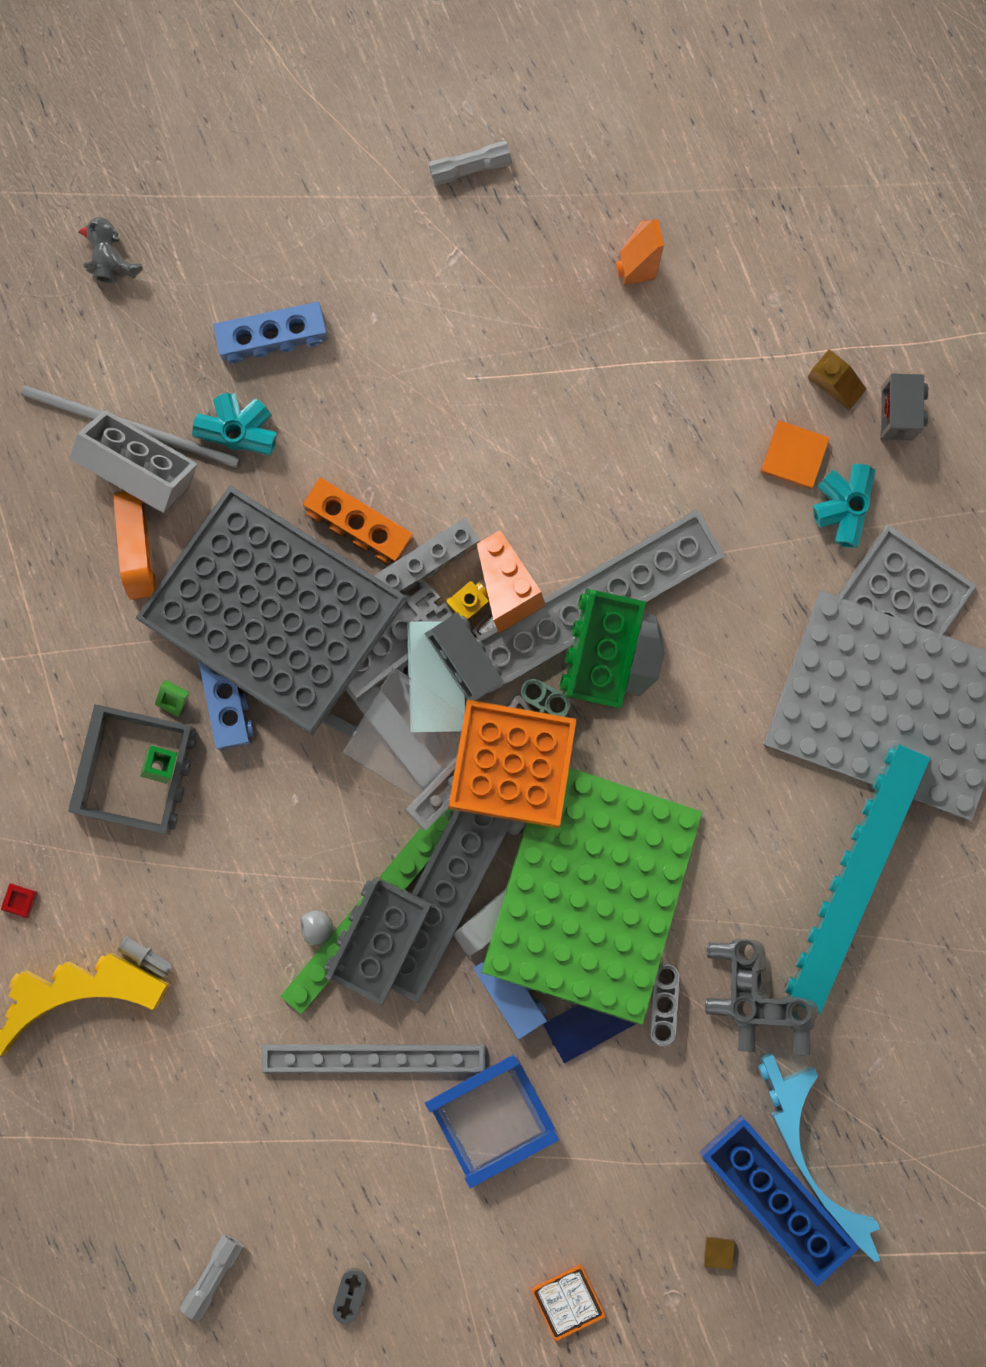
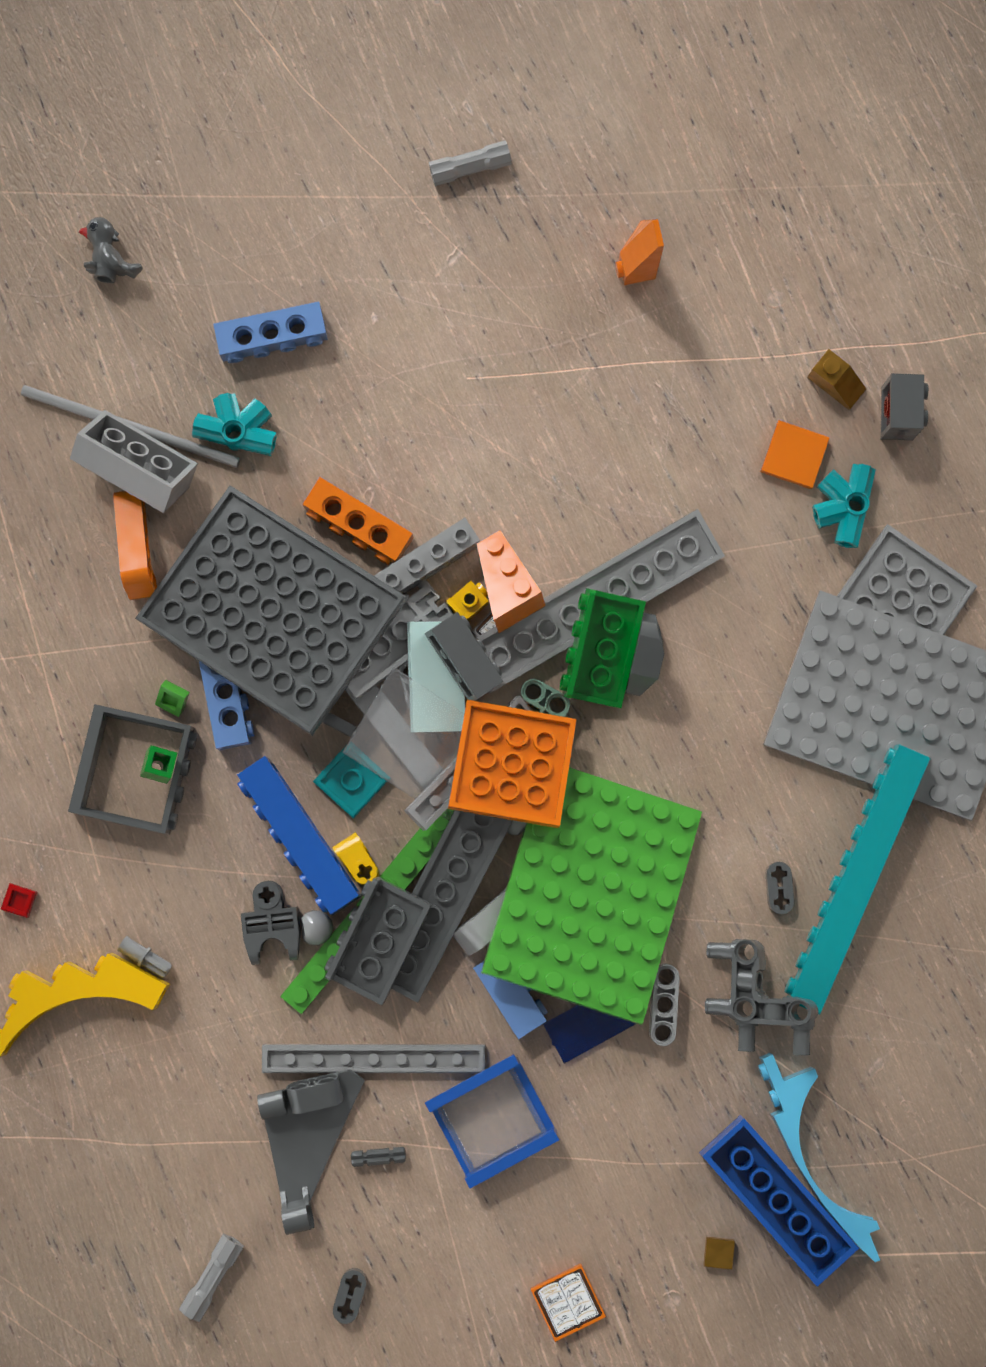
(287, 932): none -> dark grey piece
(299, 835): none -> blue brick
(302, 1133): none -> dark grey panel
(349, 783): none -> teal tile
(354, 856): none -> yellow piece
(378, 1156): none -> dark grey axle
(786, 886): none -> dark grey beam

